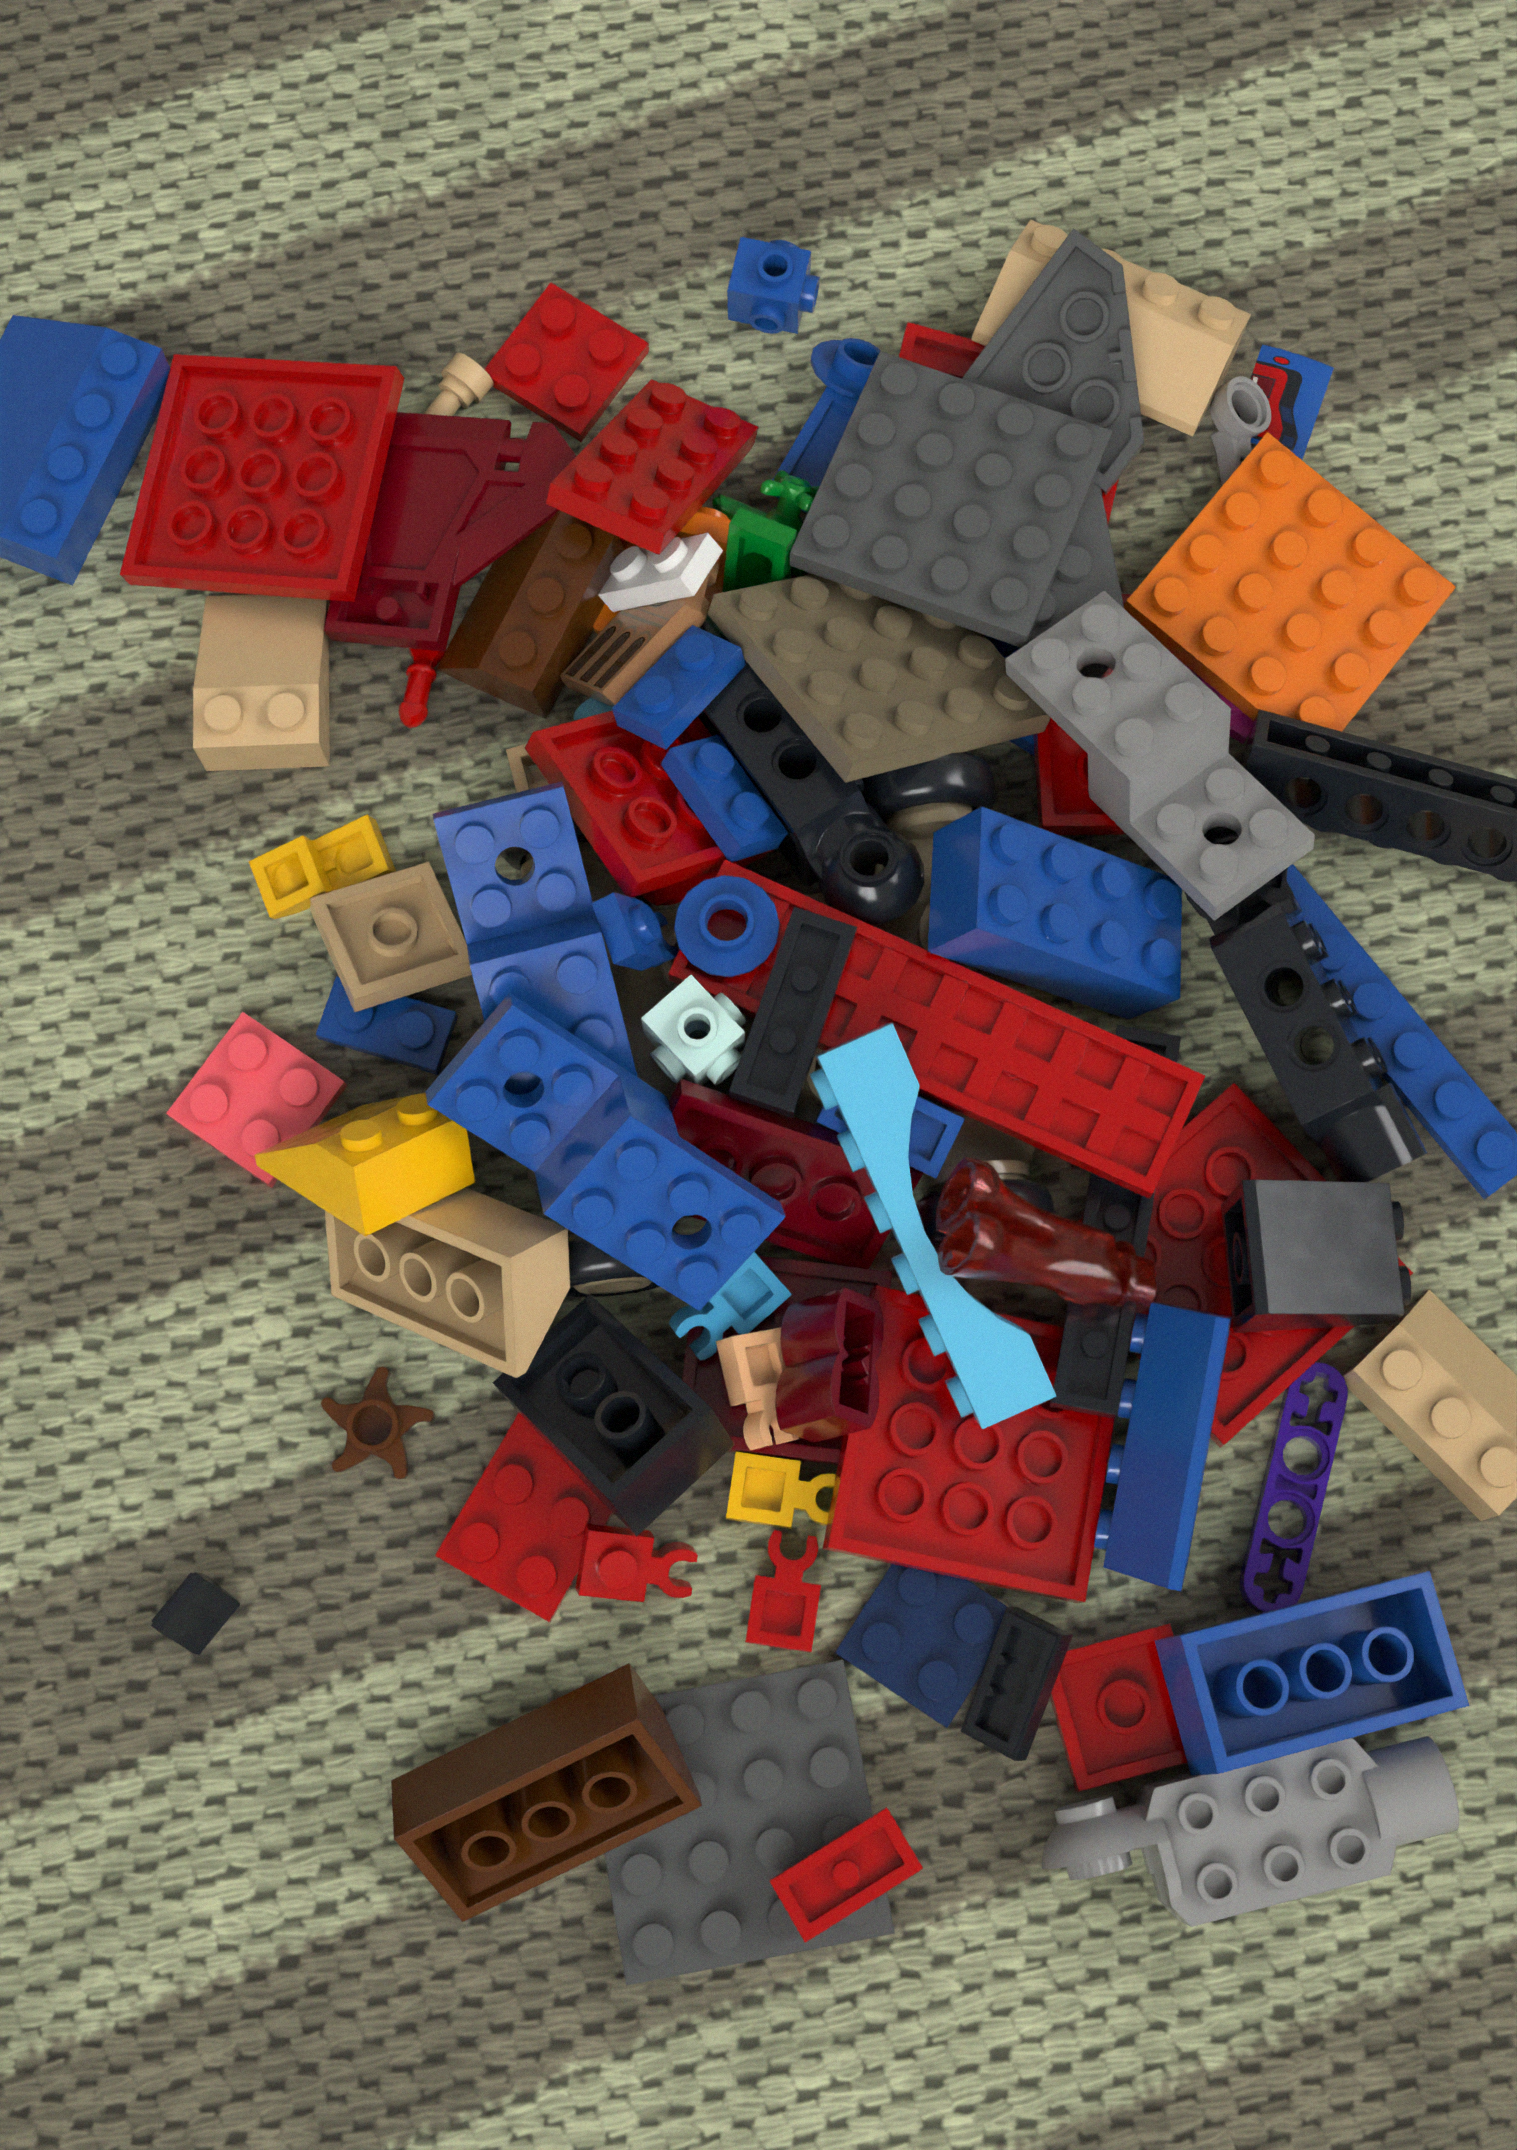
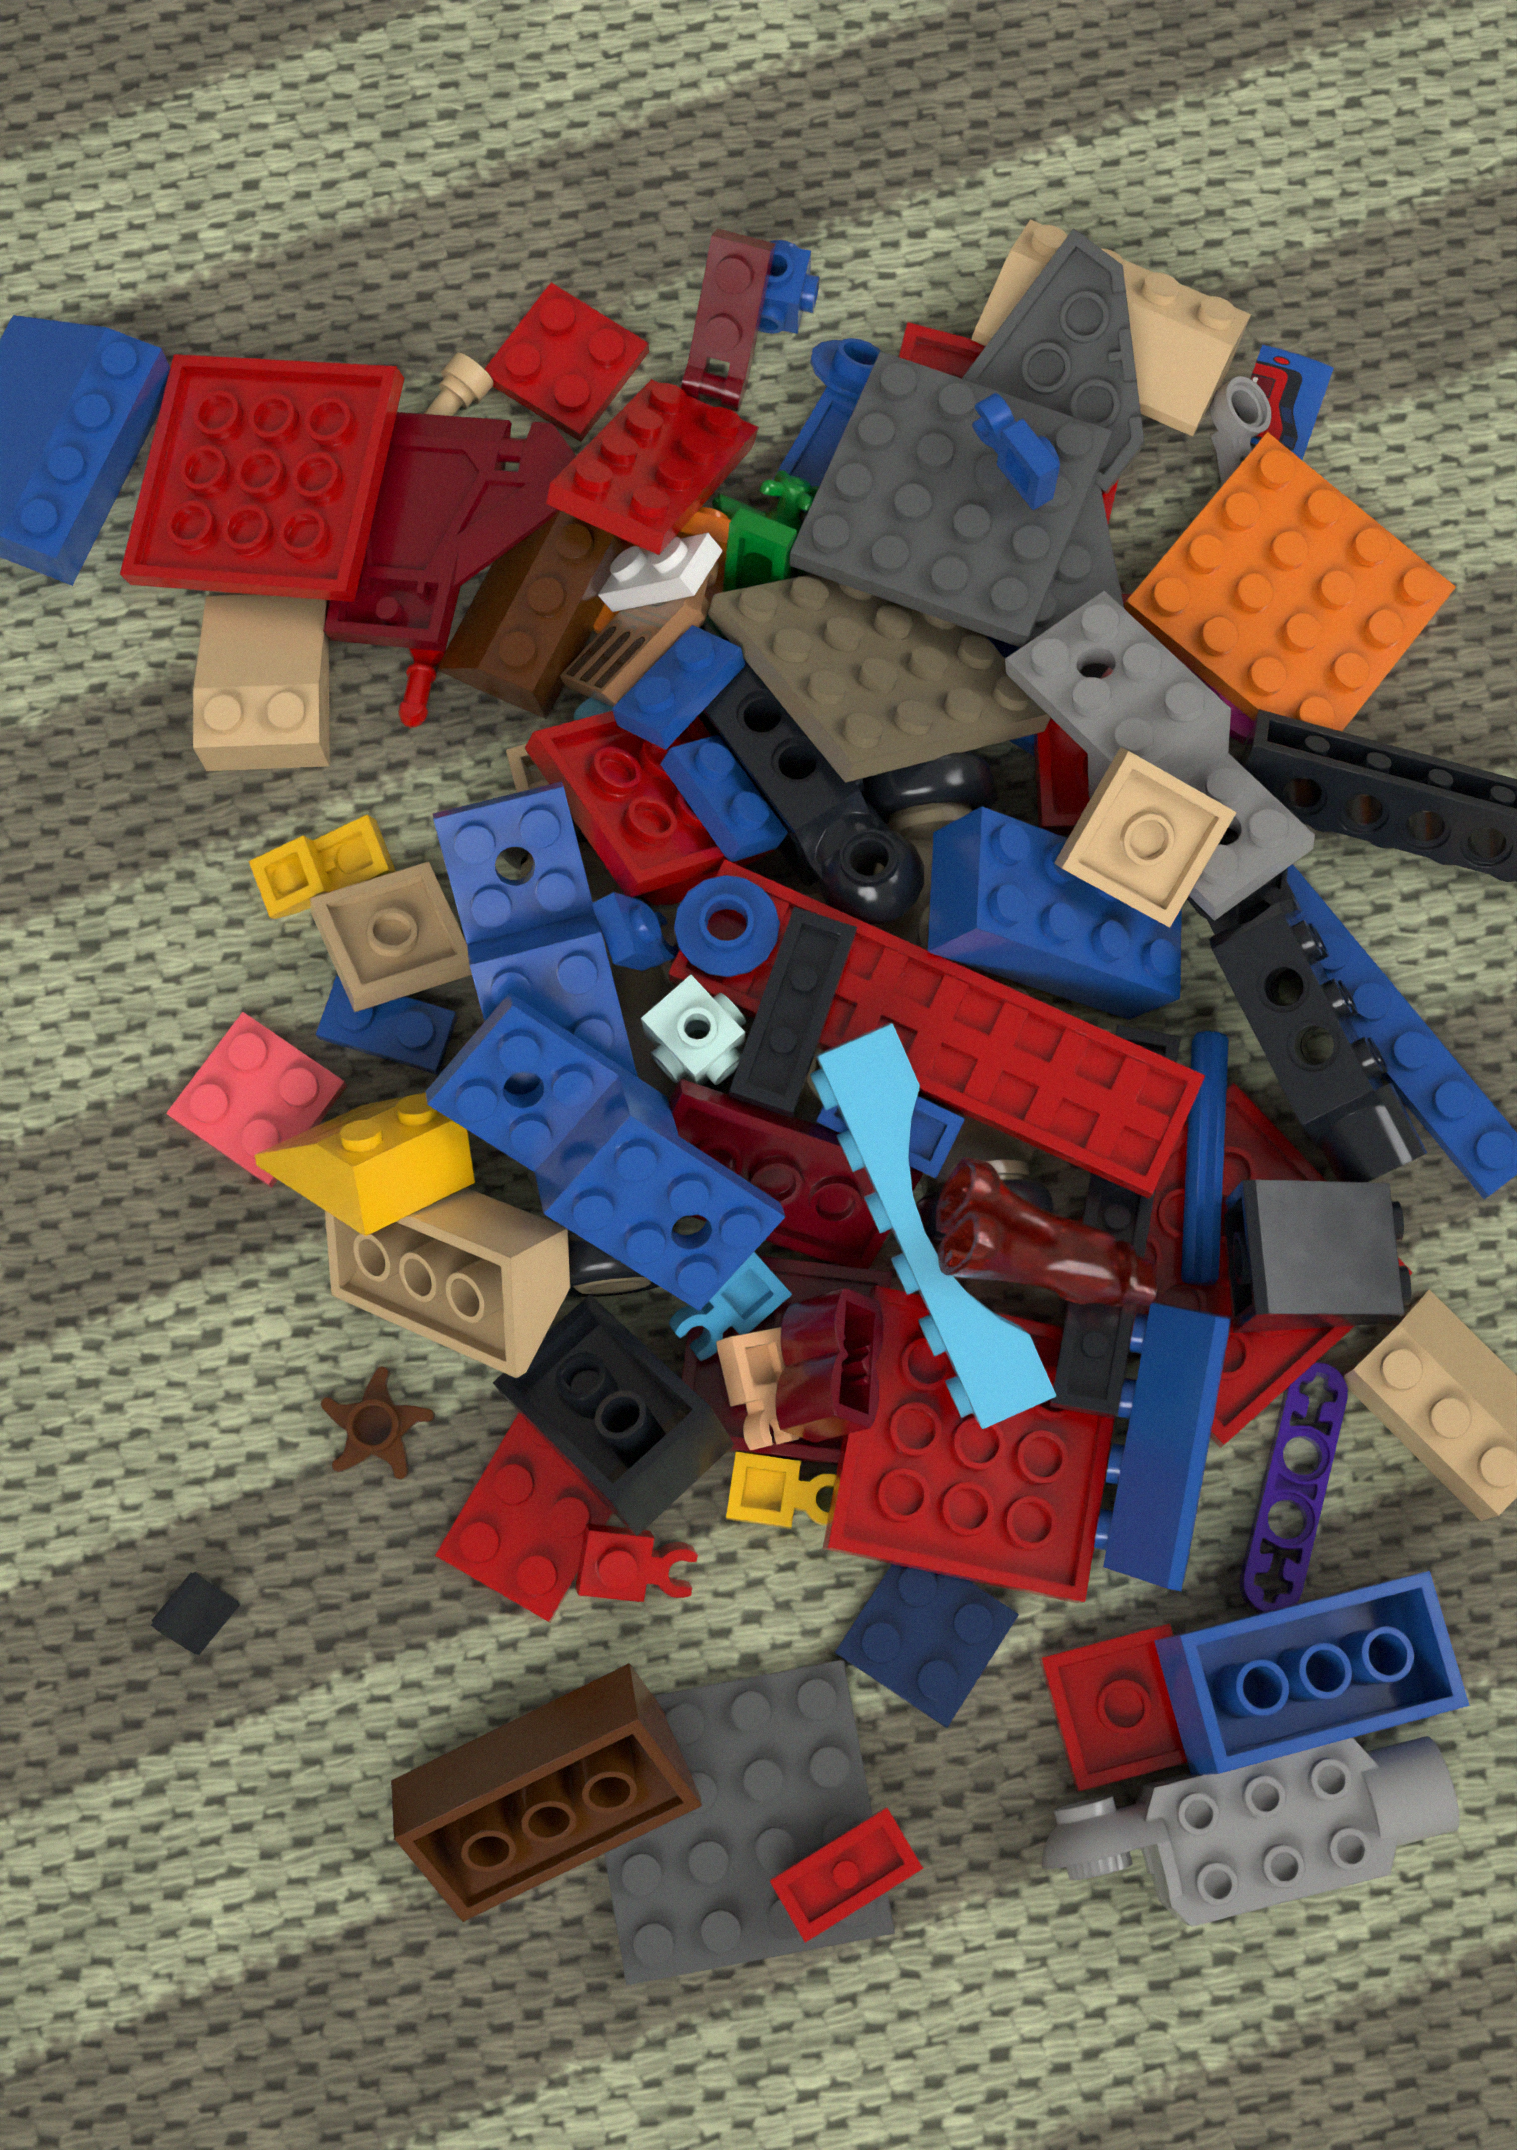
(728, 316): none -> dark red plate
(784, 1606): red plate -> none
(1016, 1683): black plate -> none
(1022, 456): none -> blue plate
(1145, 837): none -> tan plate
(1205, 1161): none -> blue axle

